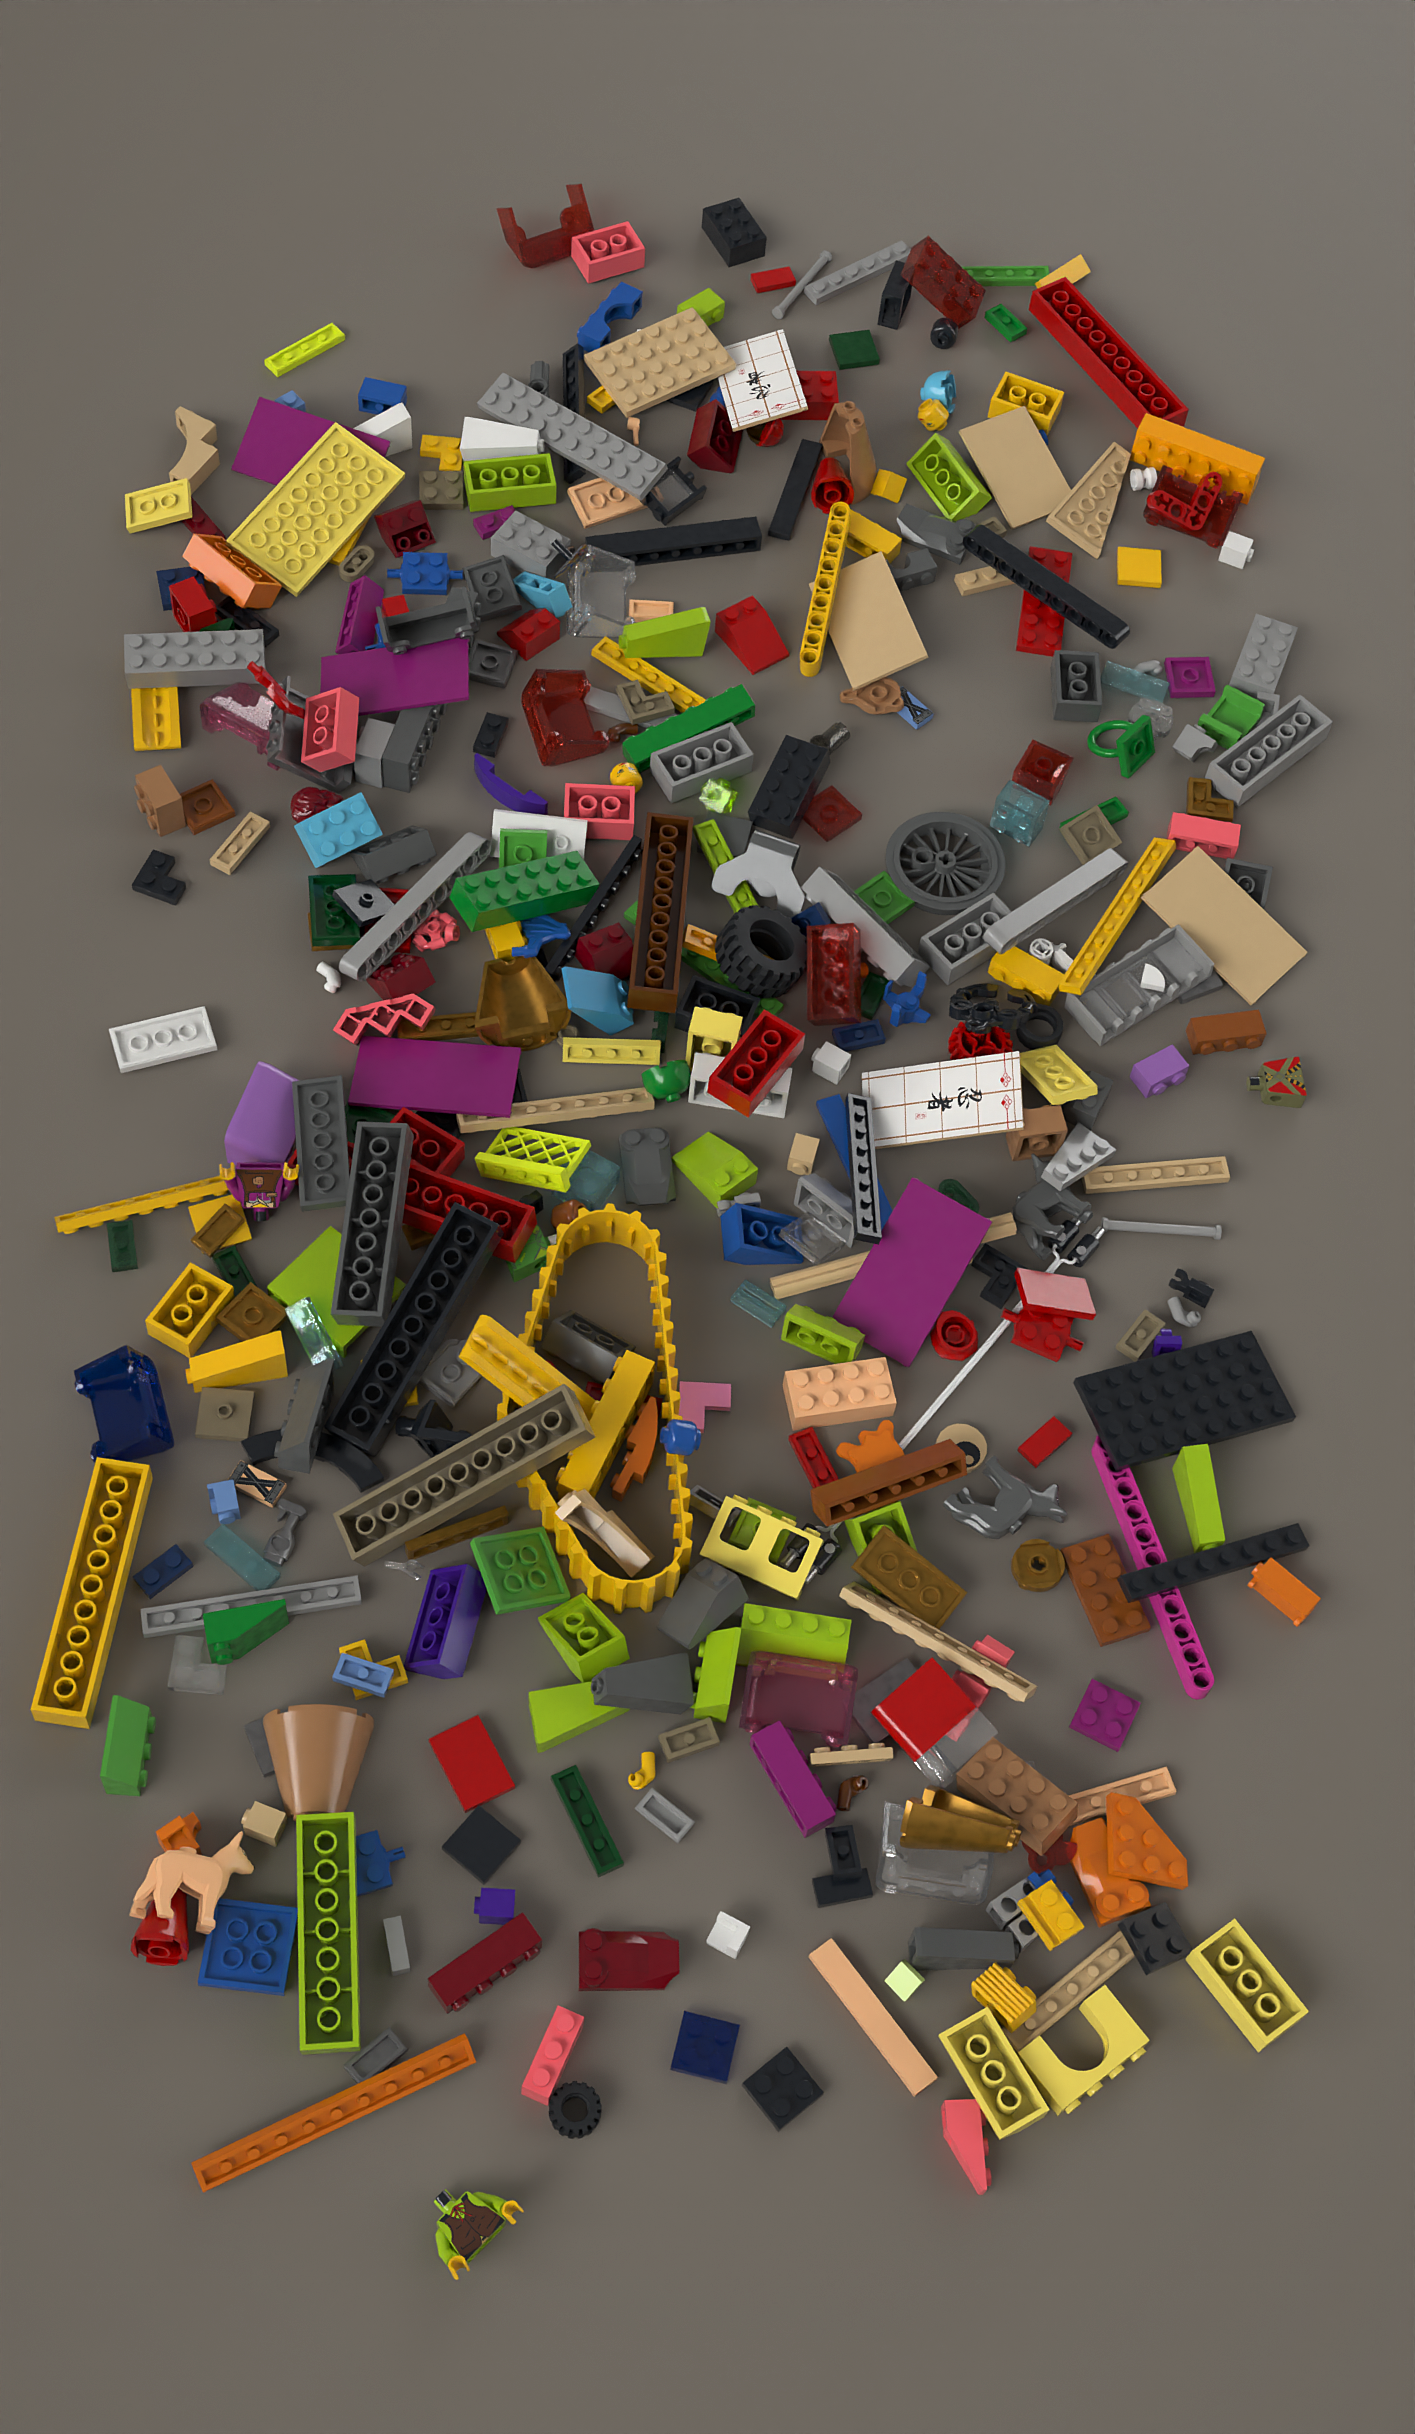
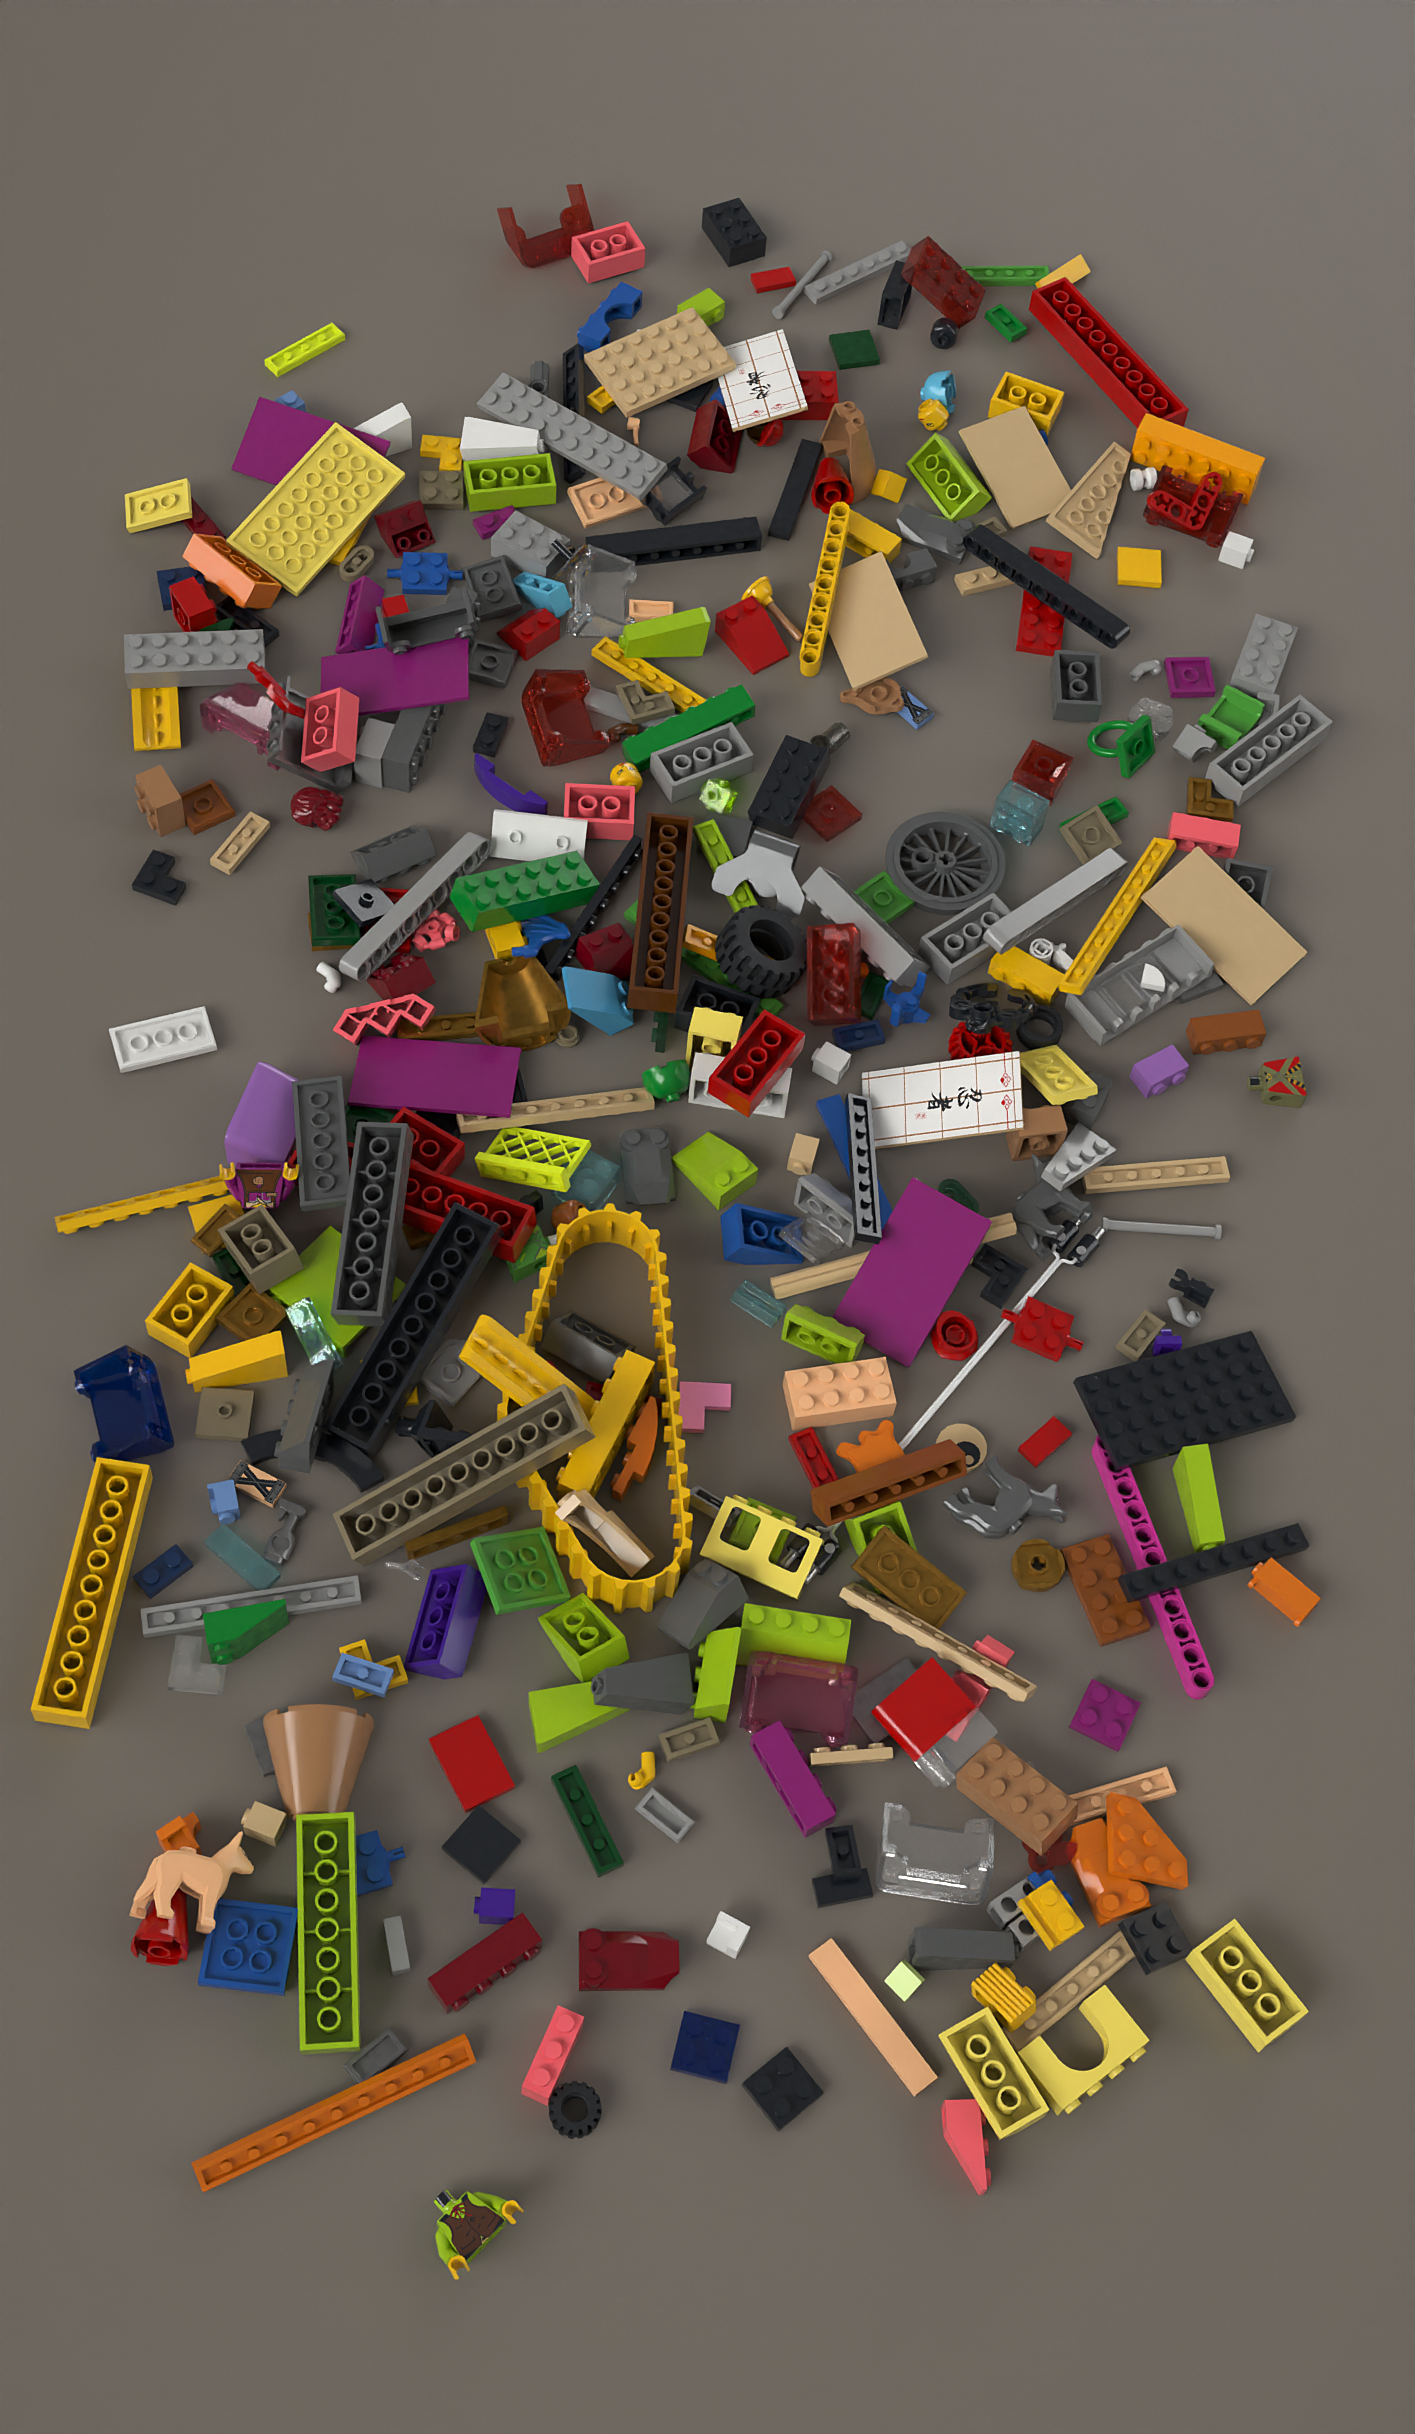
(122, 1246): clear green plate -> none
(127, 1747): bright green slope -> none
(199, 455): tan arch -> none
(260, 1249): none -> dark tan brick
(338, 830): medium azure brick -> none
(380, 395): blue brick -> none
(521, 846): bright green plate -> none
(611, 1051): light yellow plate -> none
(680, 1437): blue head -> none
(744, 1198): light grey plate -> none
(762, 592): none -> piece
(811, 916): dark blue plate -> none
(849, 1789): reddish brown arm -> none
(956, 1824): pearl gold cone -> none
(1054, 1294): tile -> none
(1134, 682): clear light blue tile -> none

